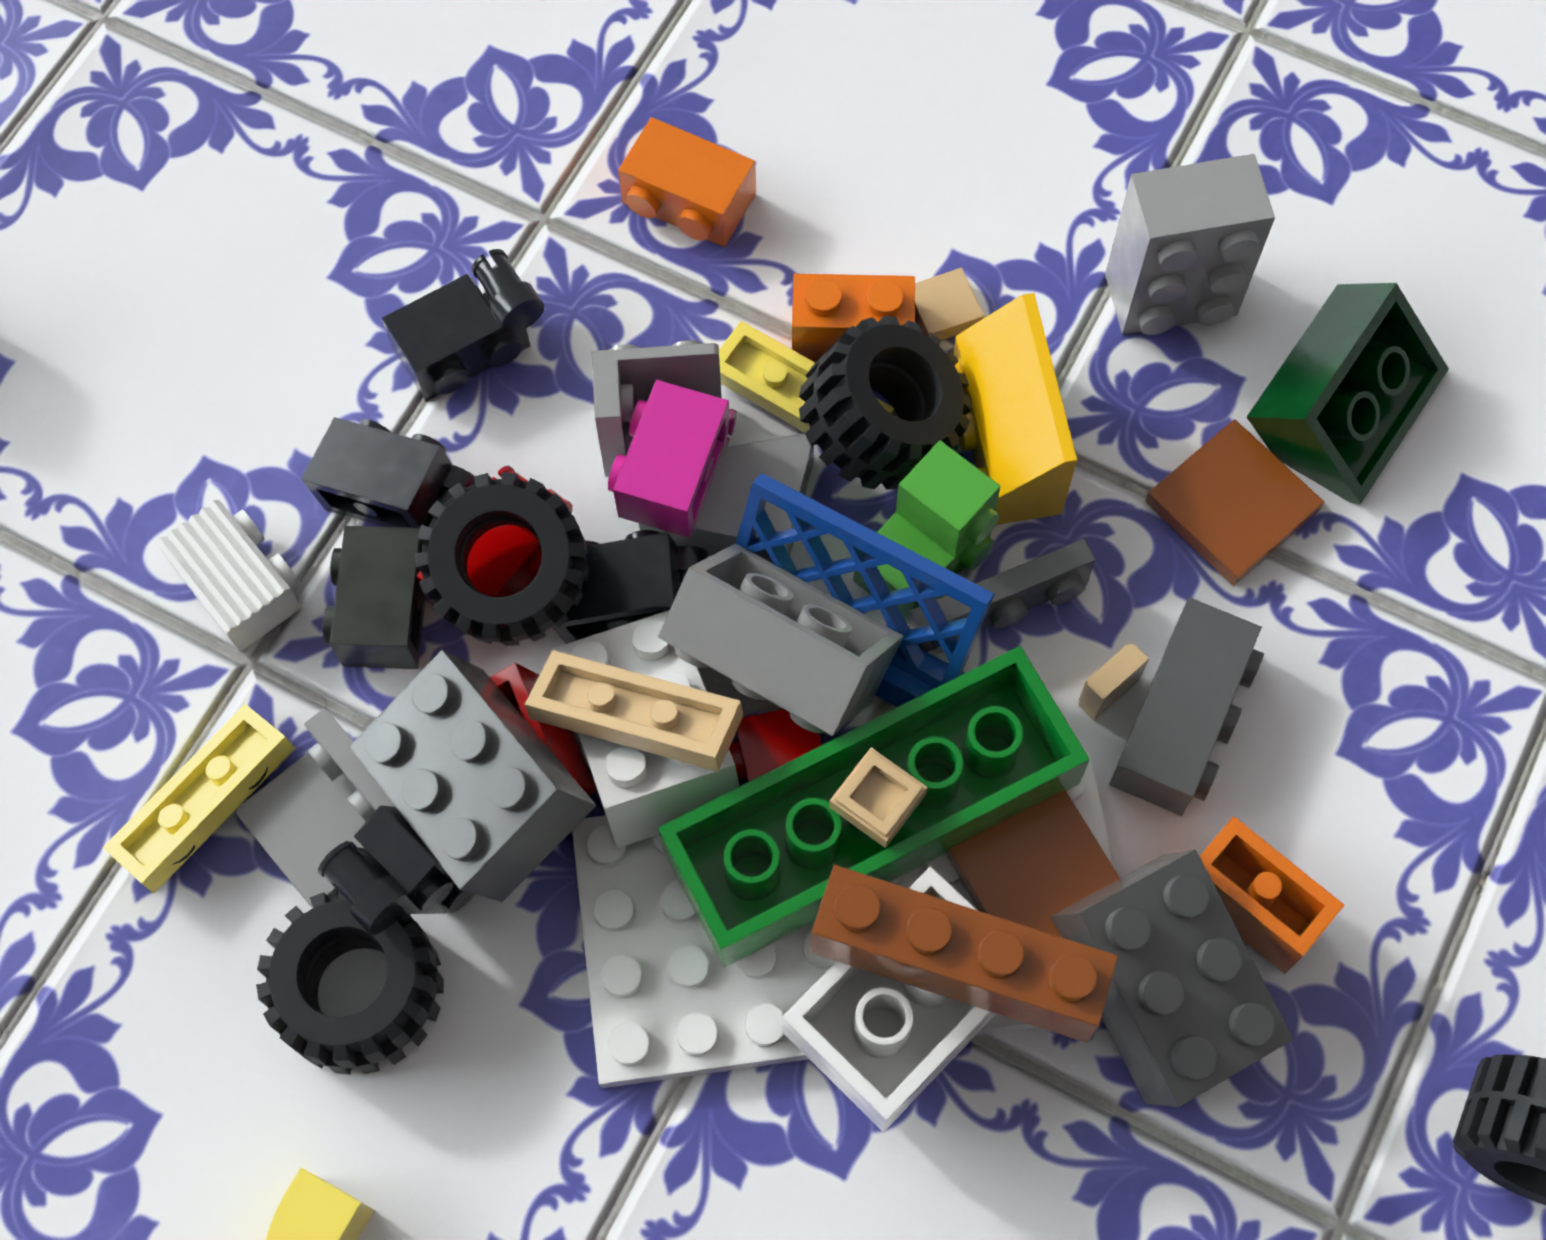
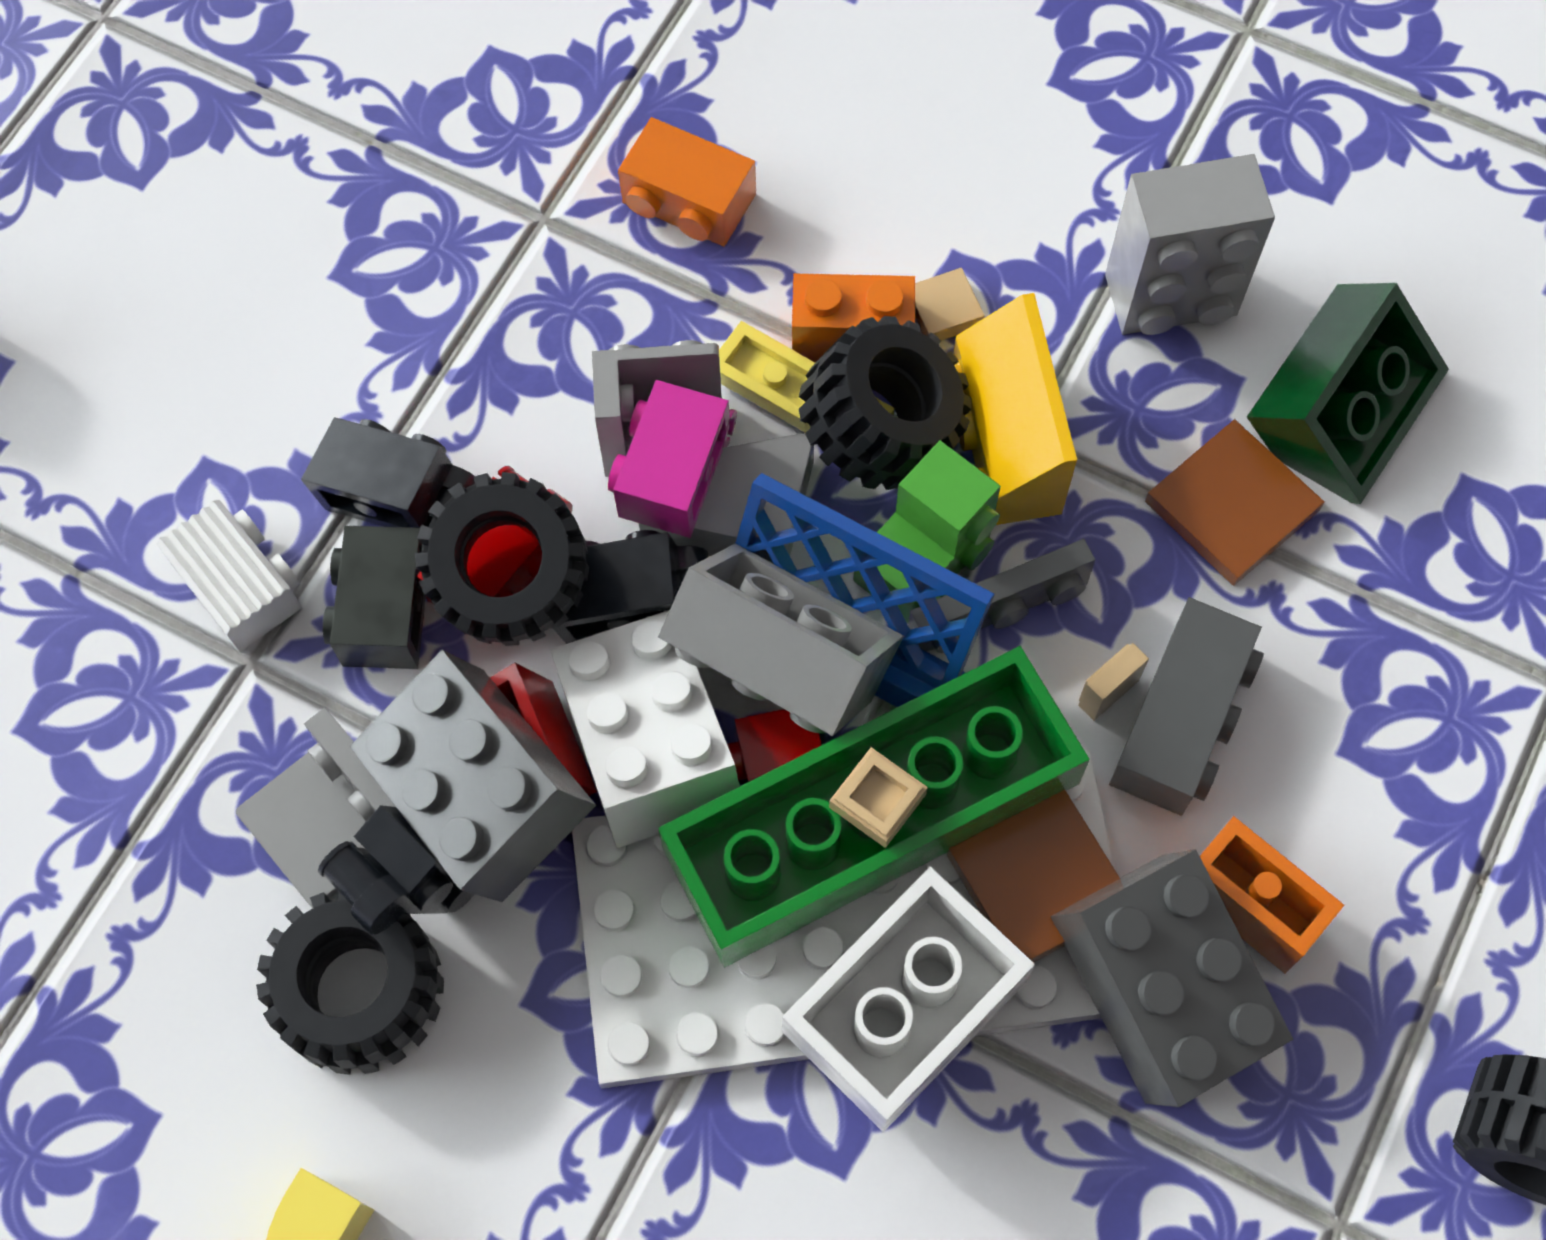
(199, 798): light yellow plate -> none
(462, 331): black hinge -> none
(635, 710): tan plate -> none
(963, 954): dark orange brick -> none

